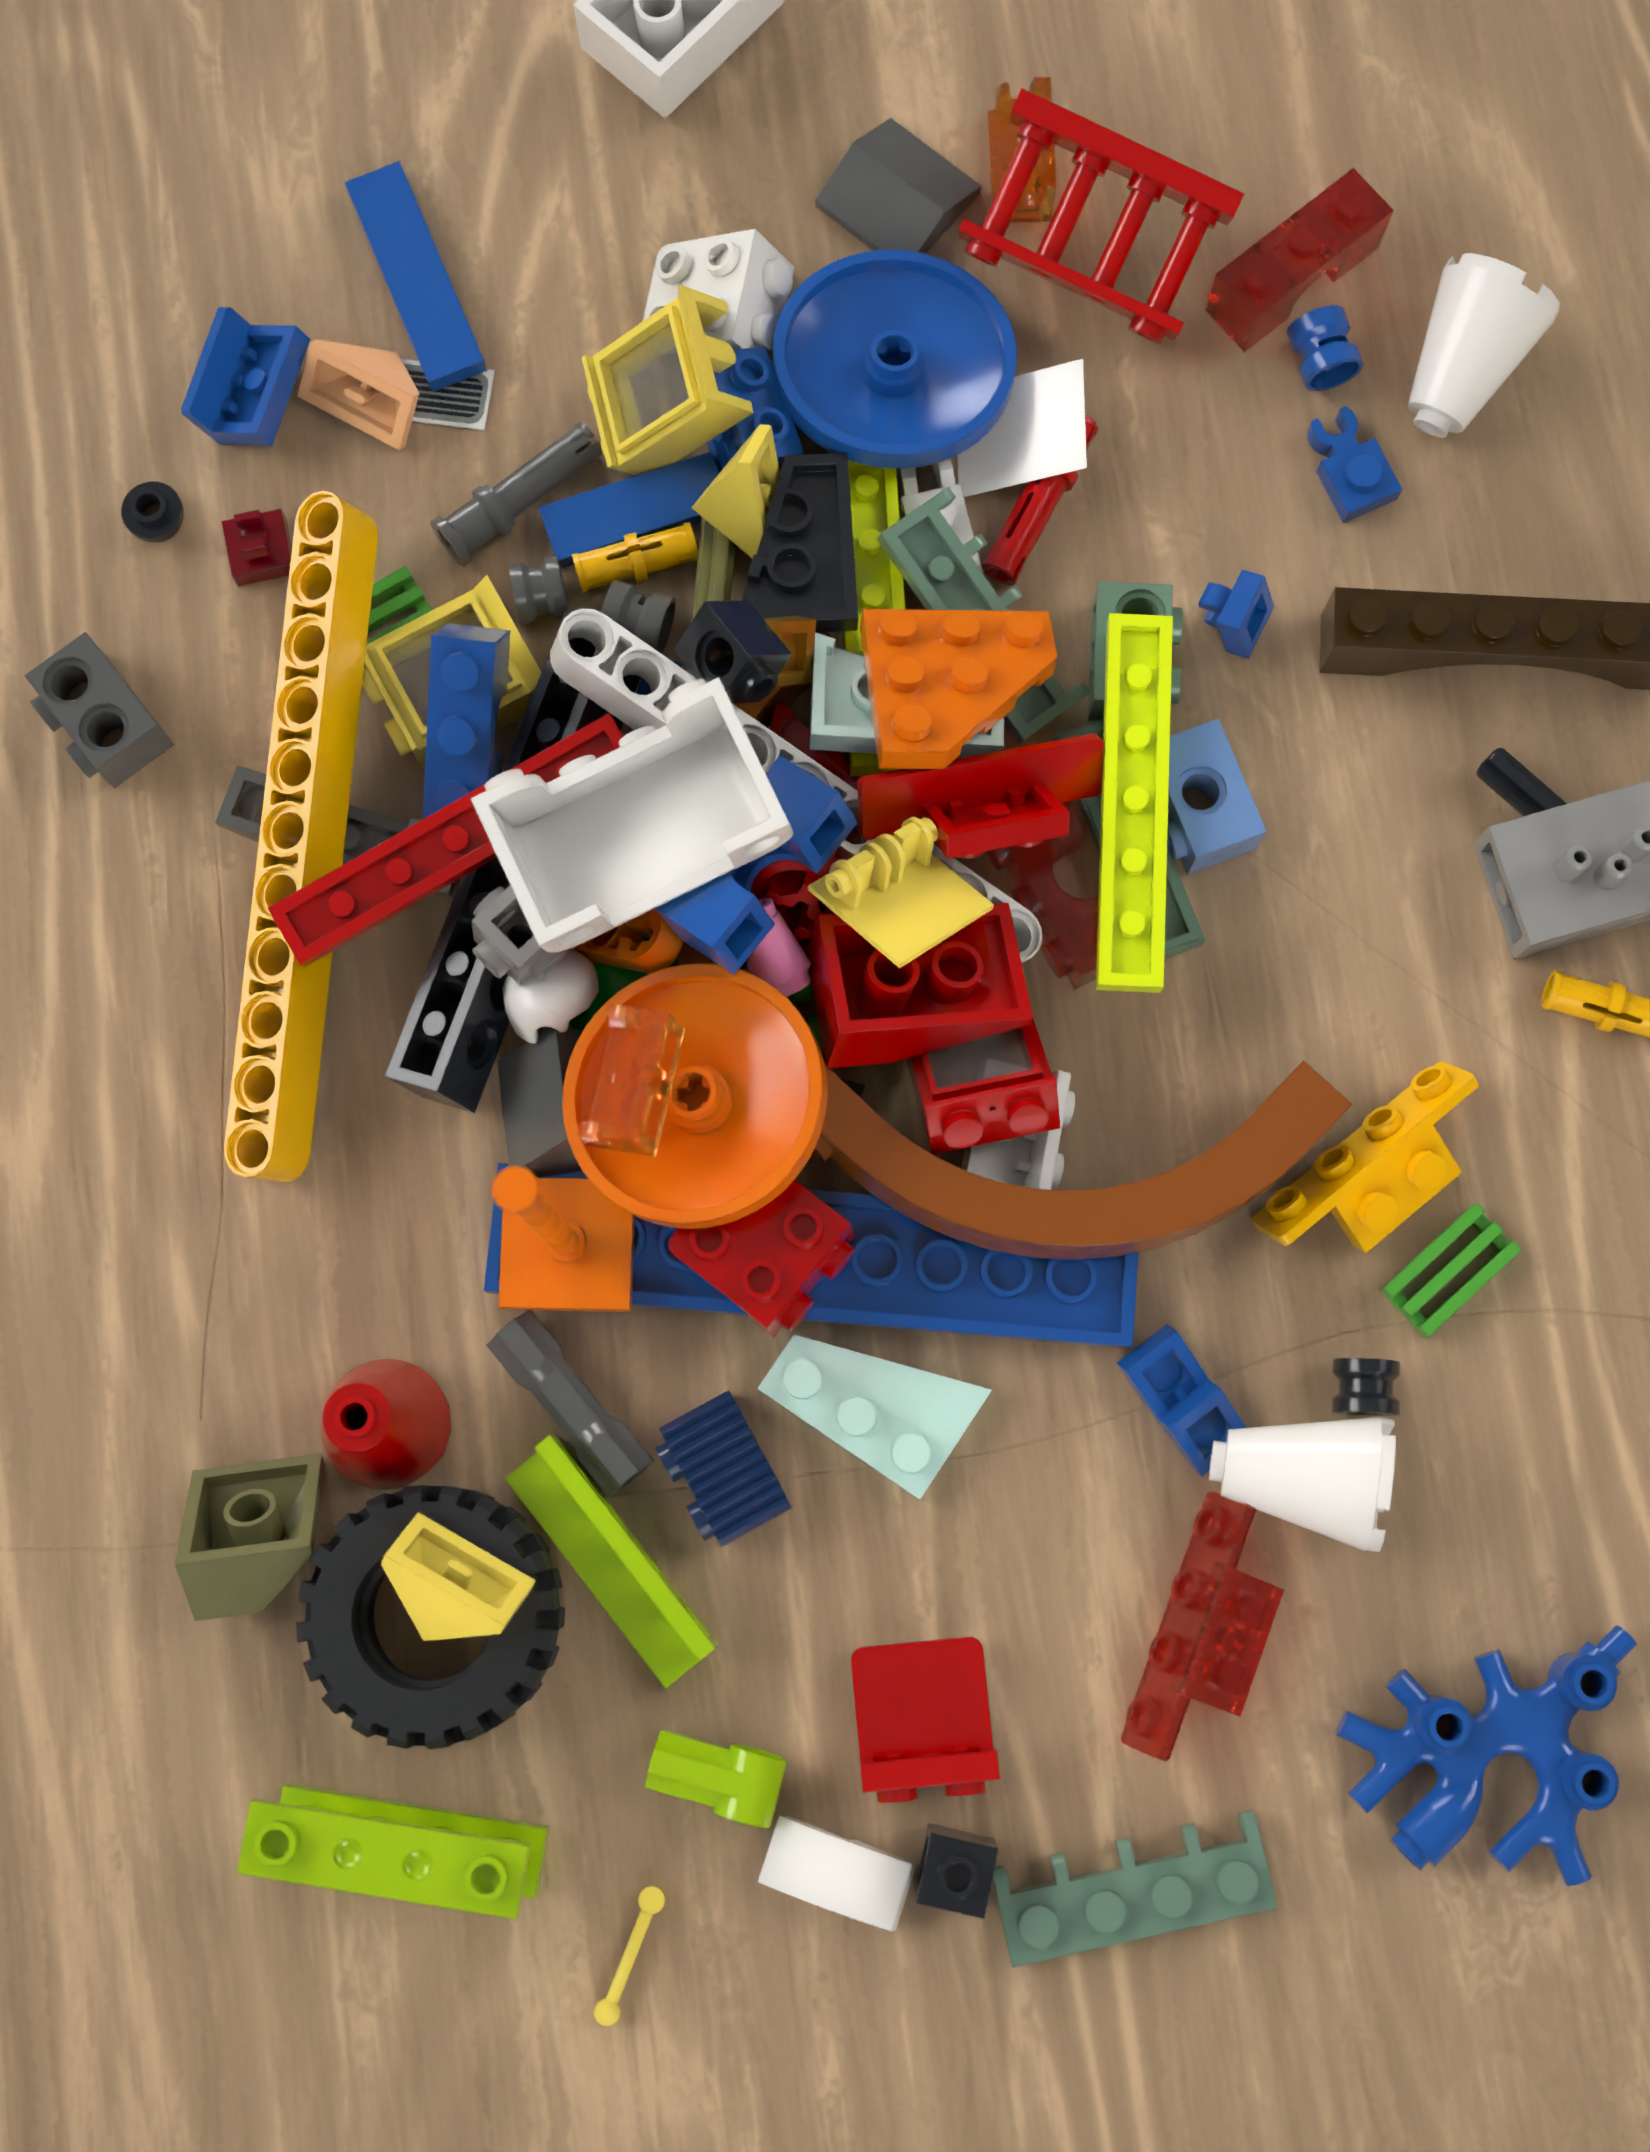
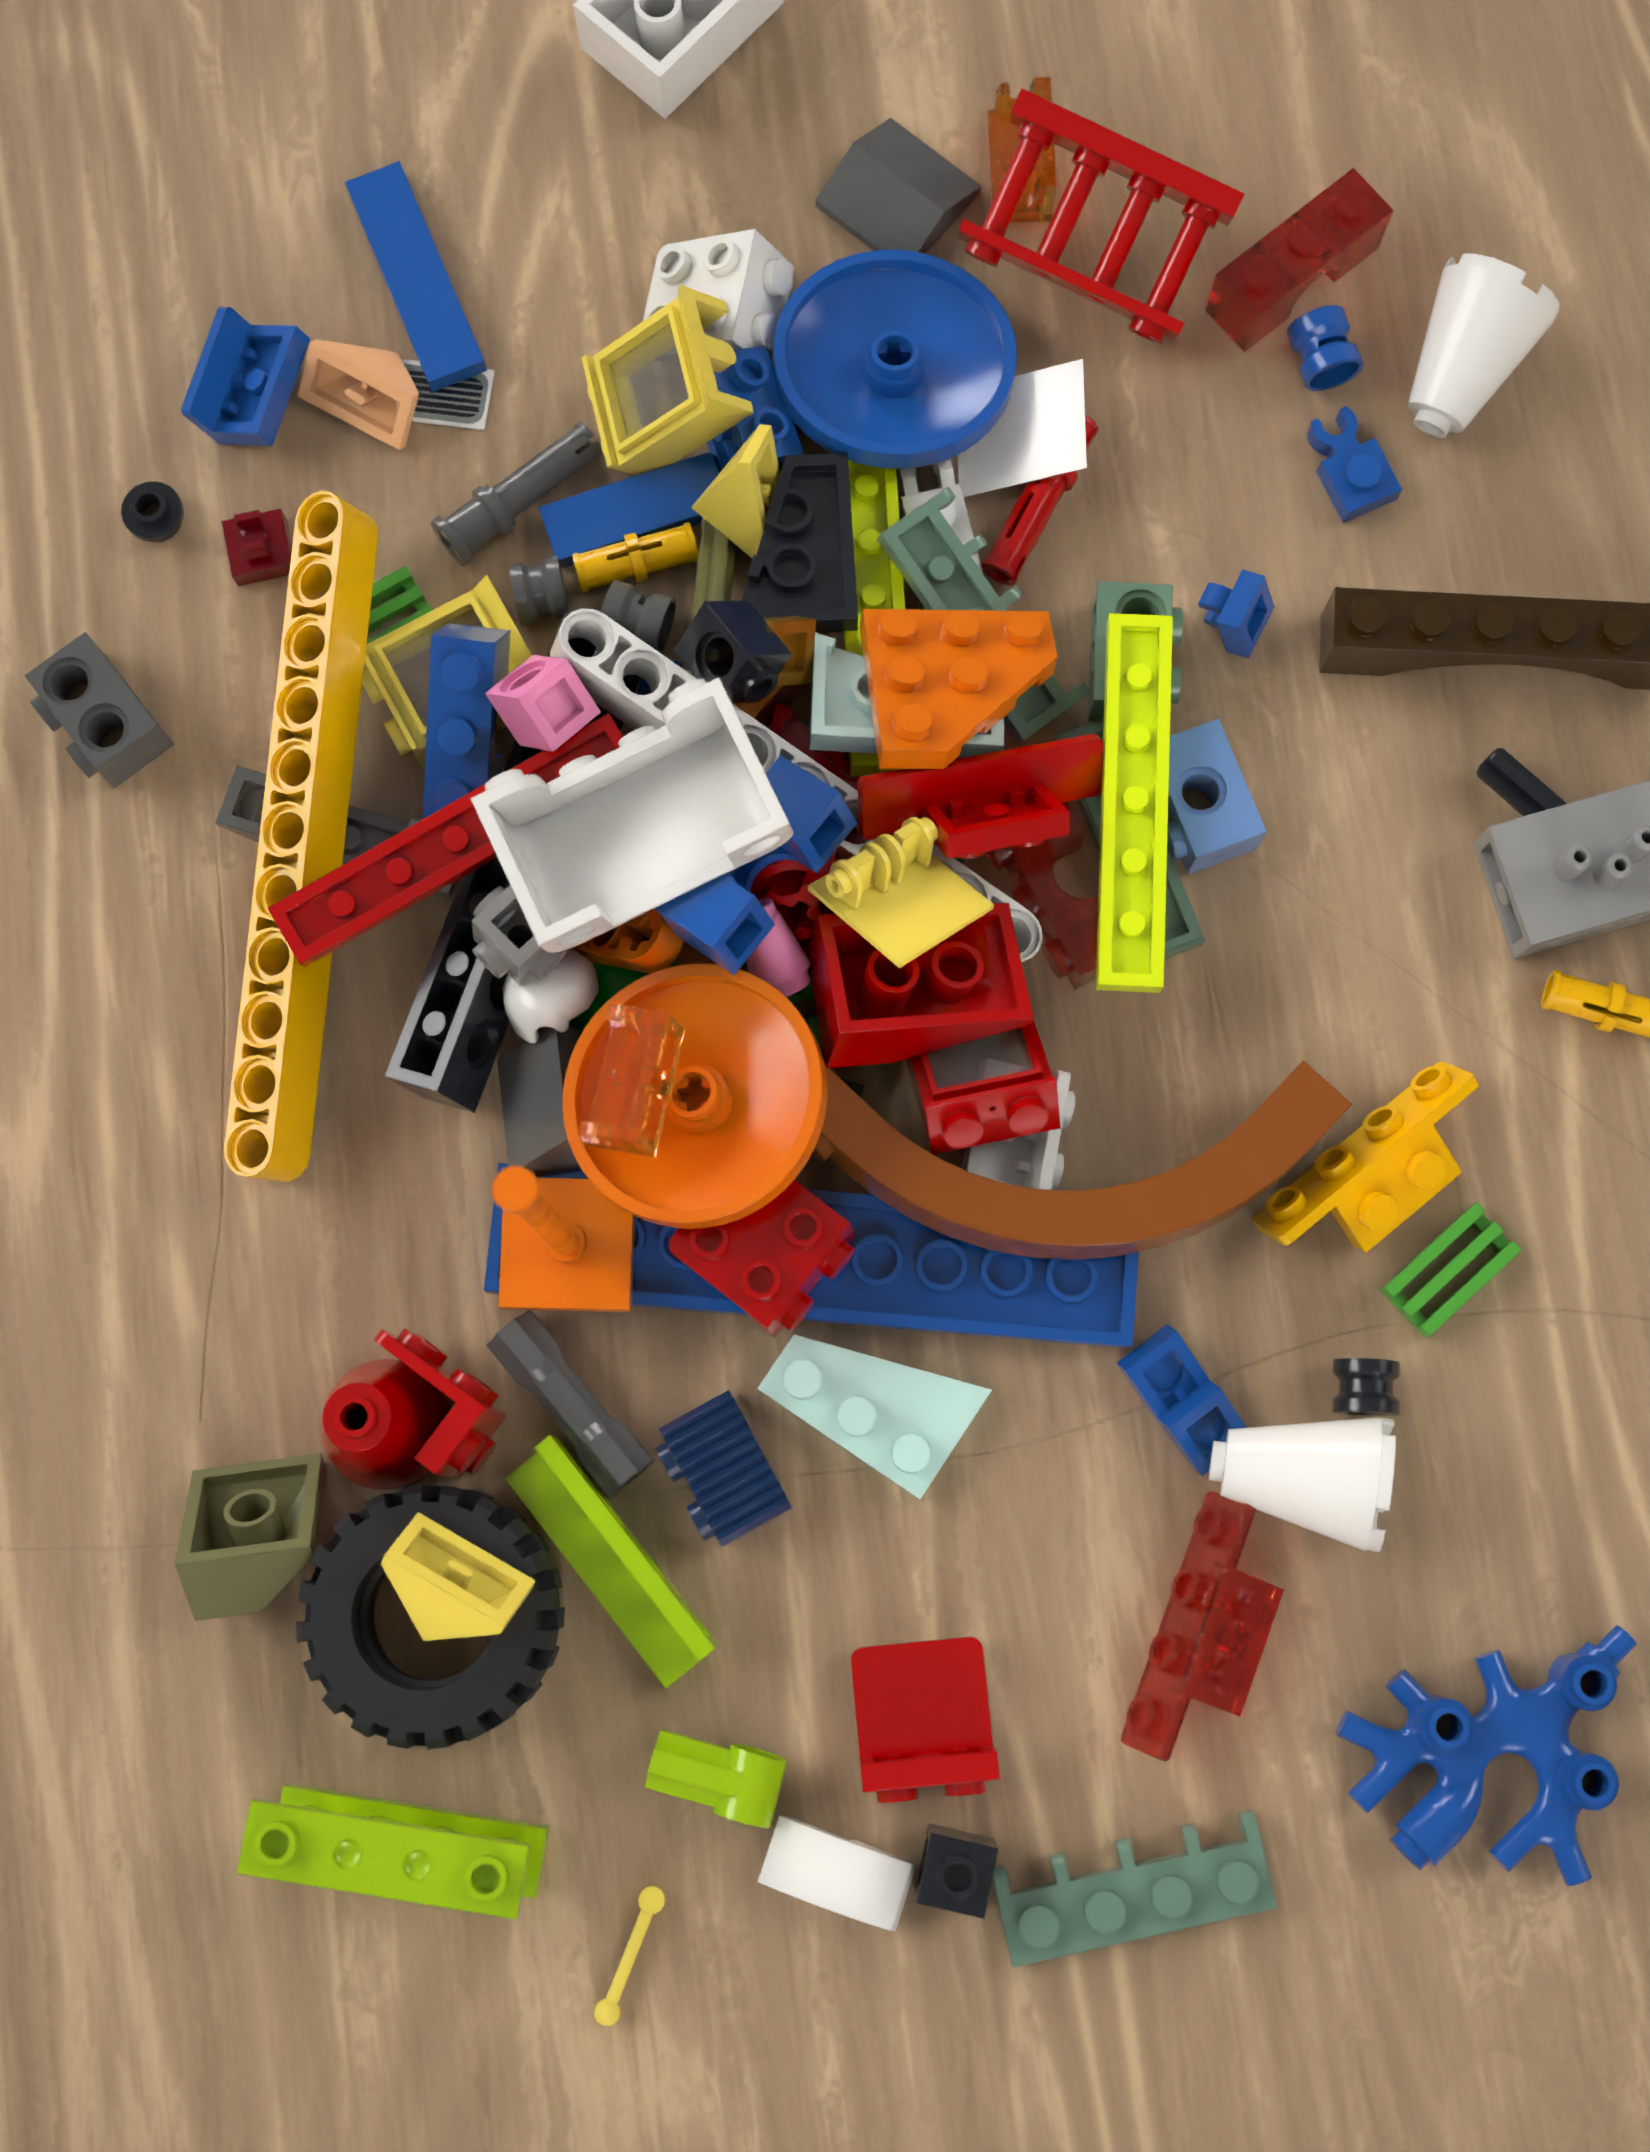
(465, 1433): none -> red bracket
(543, 702): none -> bright pink brick

